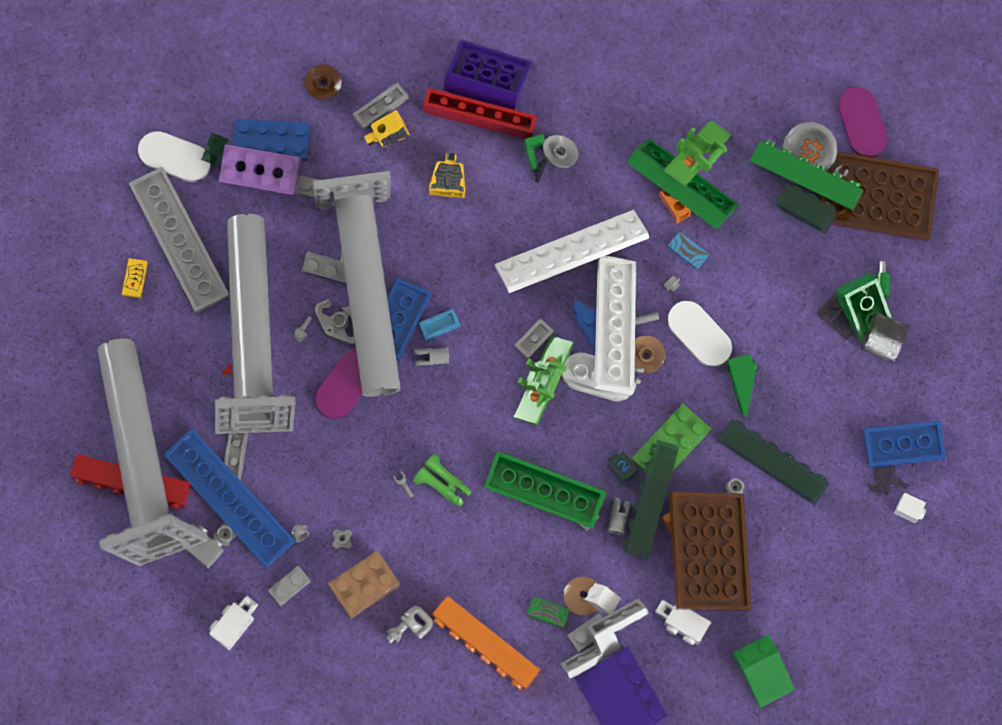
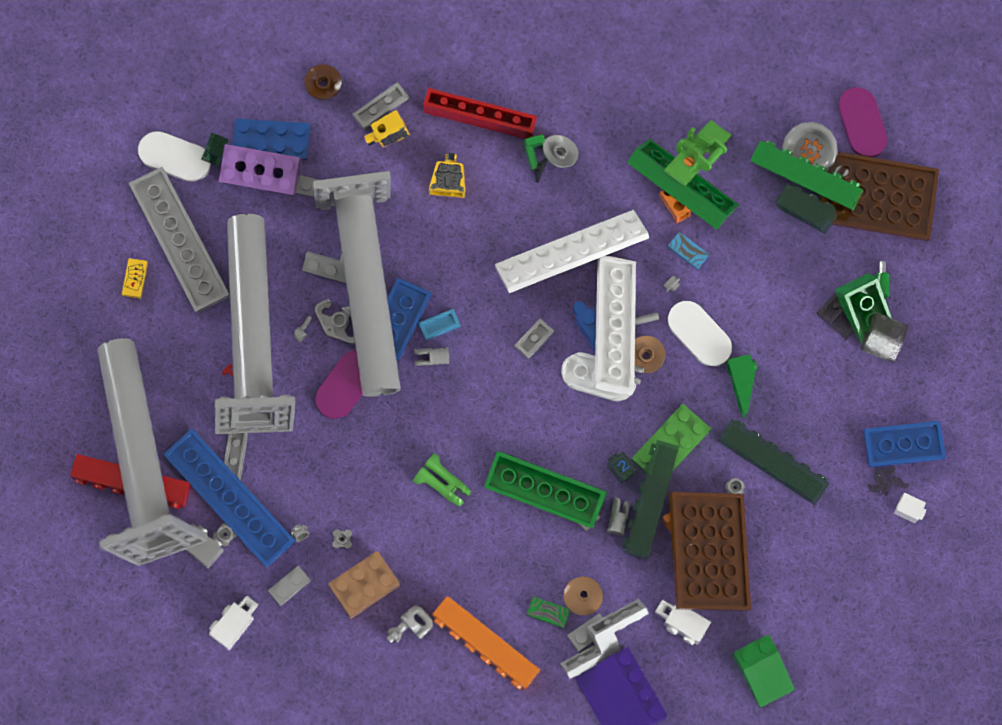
(404, 485): light grey hand -> none
(486, 75): dark purple slope -> none
(536, 396): bright green piece -> none
(602, 598): white brick -> none

